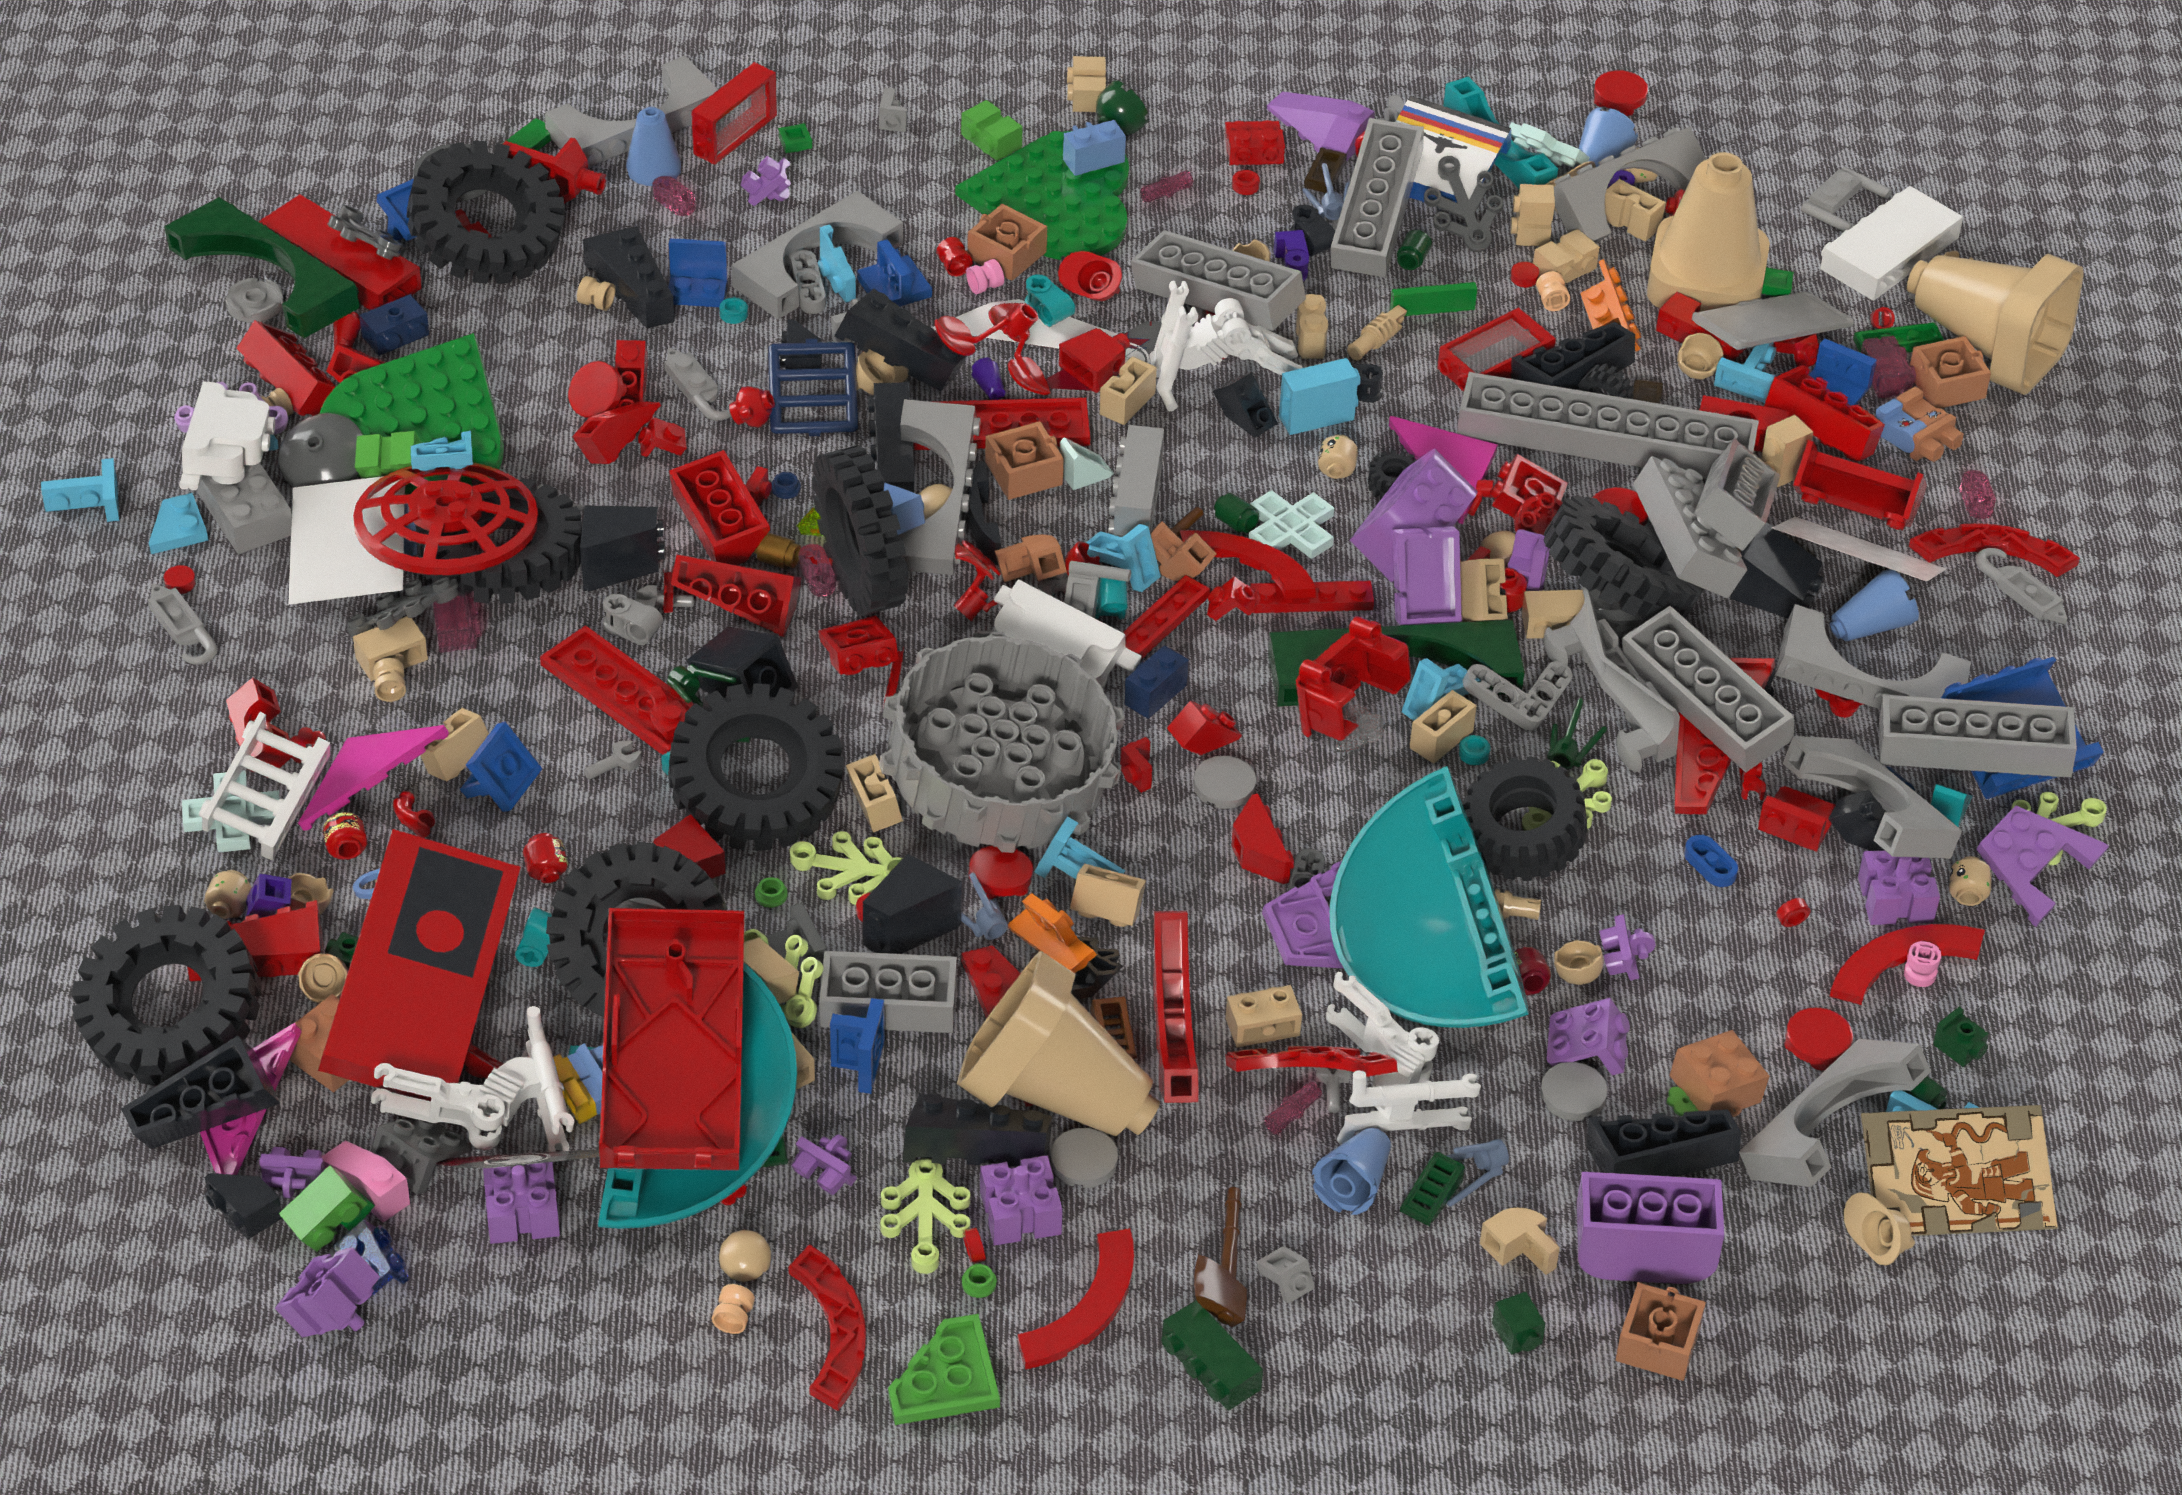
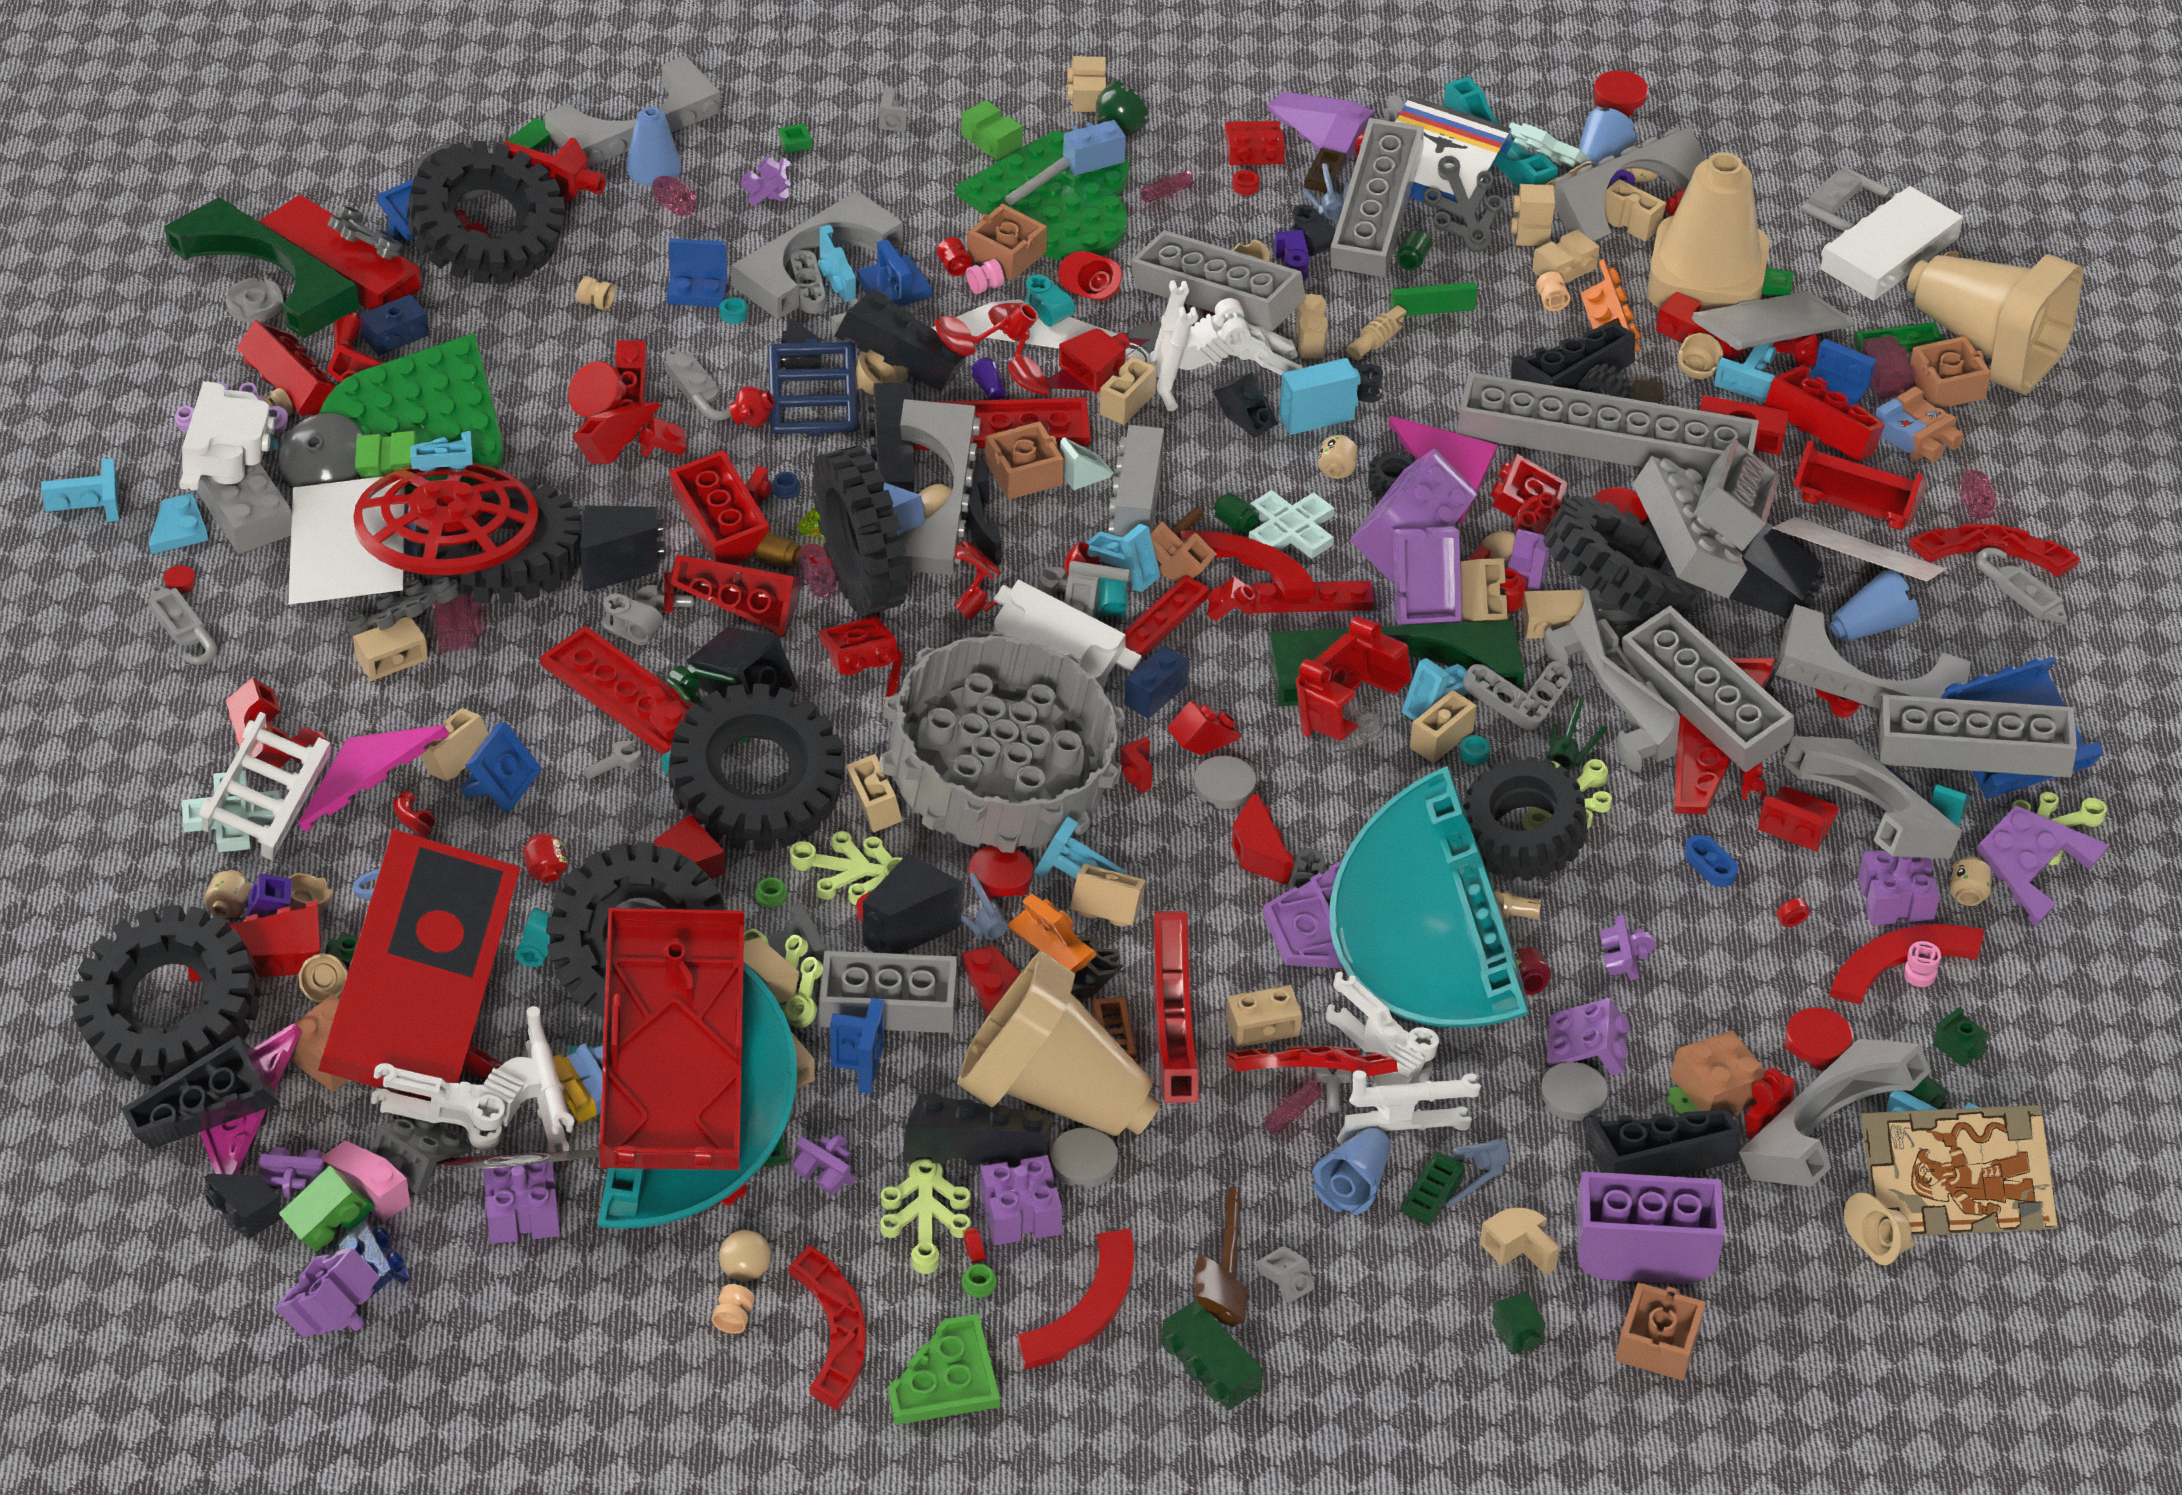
(344, 836): red head -> none
(389, 679): tan wheel -> none
(629, 265): black wedge -> none
(734, 113): red window -> none
(1034, 555): nougat brick -> none
(1037, 181): none -> light grey bar
(1483, 489): red hand -> none
(1492, 346): window -> none
(1524, 274): red tile -> none
(1579, 962): tan hair -> none
(1772, 1097): none -> red hinge
(1785, 447): tan brick -> none
(1858, 819): black slope -> none
(1887, 318): red hinge -> none

